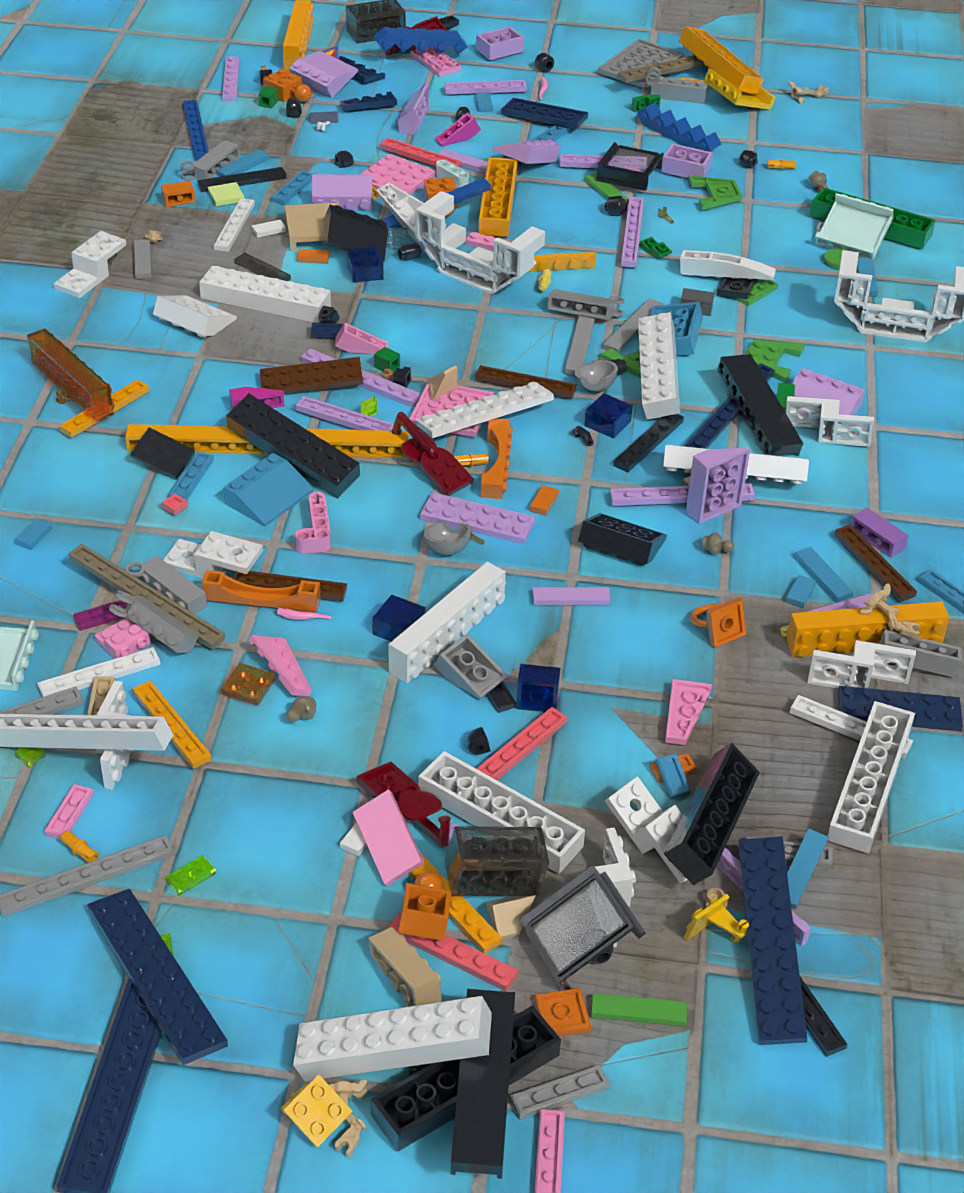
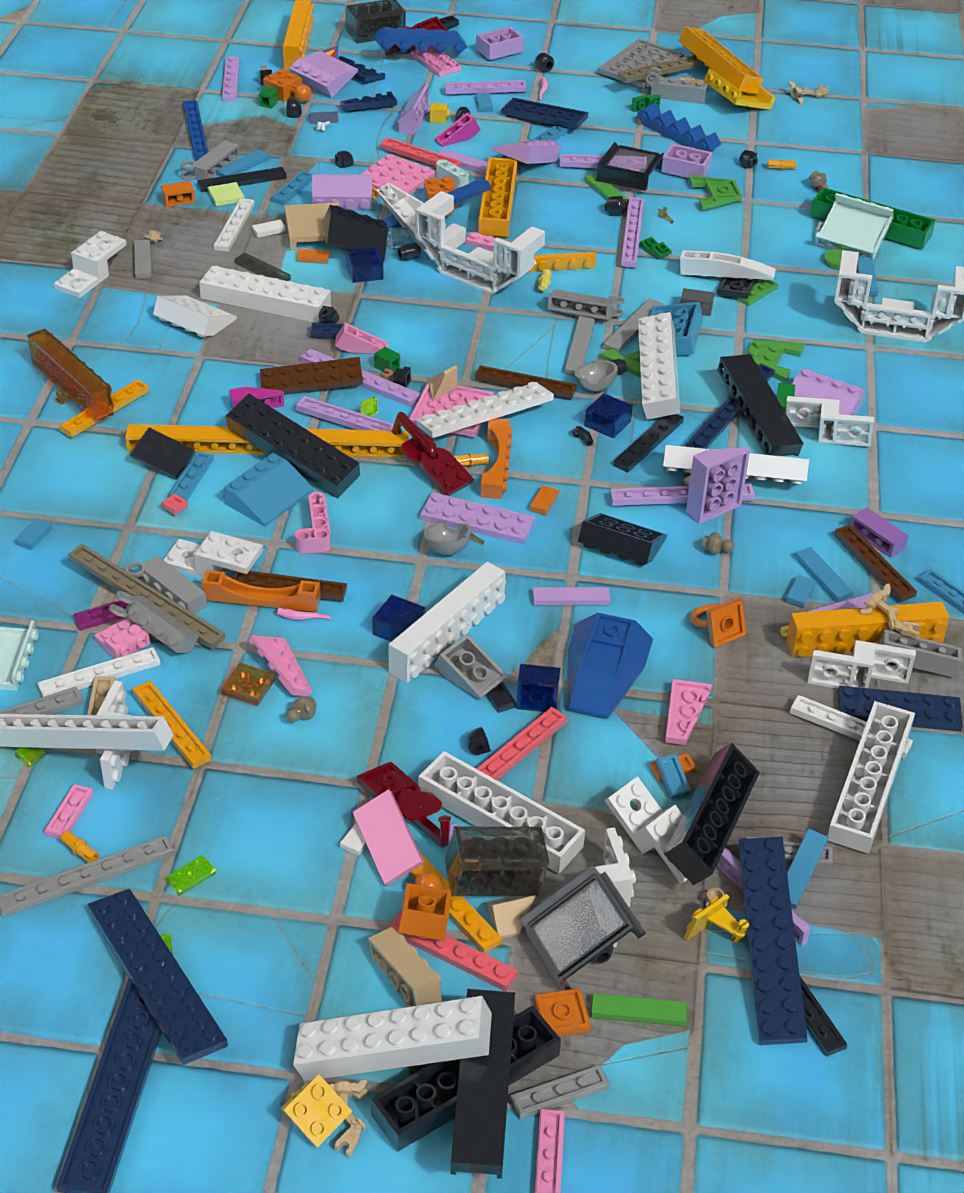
(439, 113): none -> yellow brick
(604, 662): none -> blue wedge

